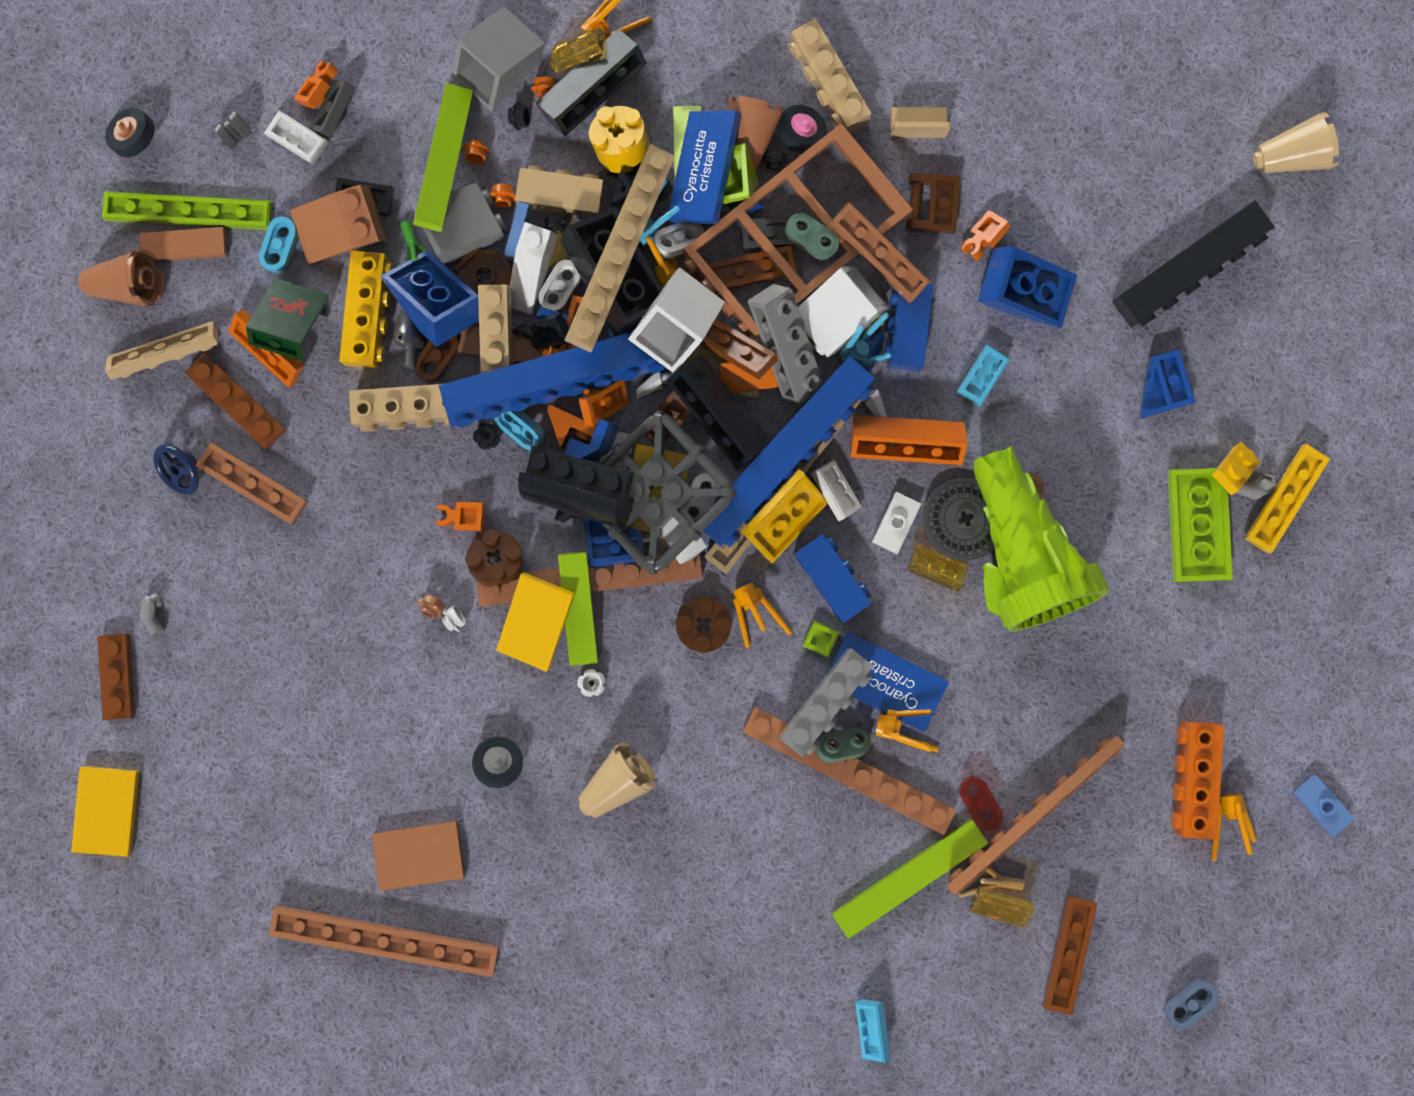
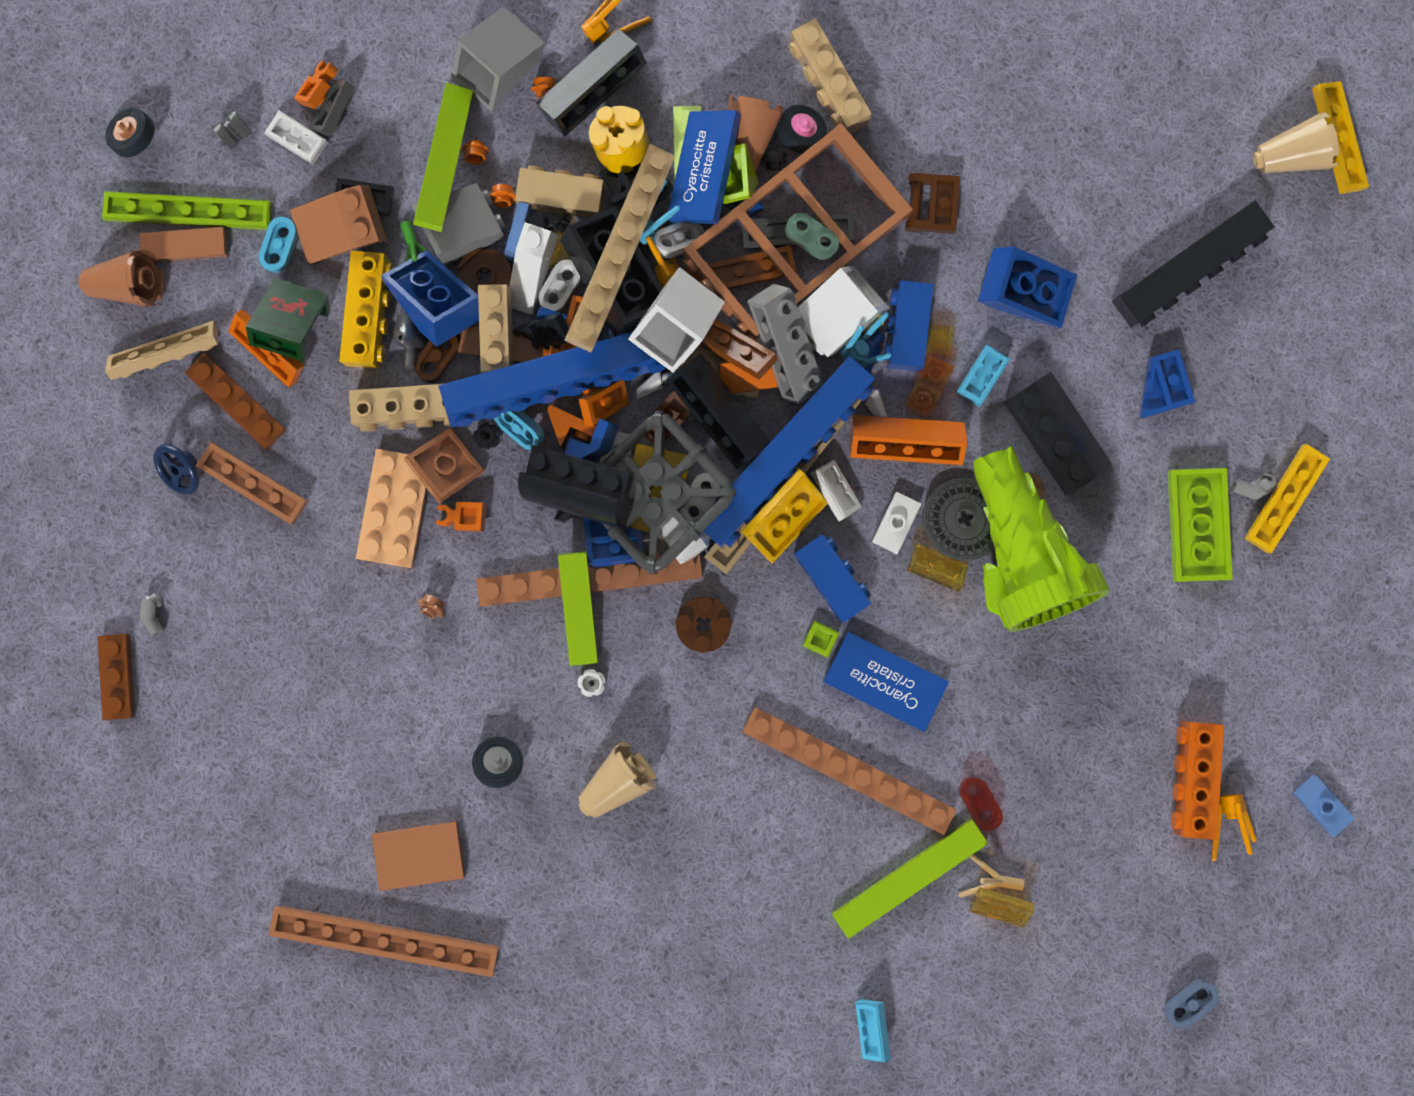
(105, 811): yellow tile -> none
(392, 512): none -> light nougat plate
(444, 465): none -> nougat tile
(453, 619): white plate -> none
(496, 573): reddish brown plate -> none
(519, 116): black plate -> none
(535, 621): yellow tile -> none
(577, 49): clear yellow plate -> none
(747, 597): light orange plant -> none
(825, 701): light grey brick -> none
(845, 745): sand green plate -> none
(879, 252): nougat tile -> none
(890, 728): light orange plant -> none
(919, 122): tan panel -> none
(929, 385): none -> clear orange slope
(940, 340): none -> clear yellow plate
(987, 231): orange plate -> none
(1025, 823): nougat plate -> none
(1058, 434): none -> black slope
(1069, 955): dark orange plate -> none
(1236, 468): yellow plate -> none
(1350, 170): none -> yellow plate

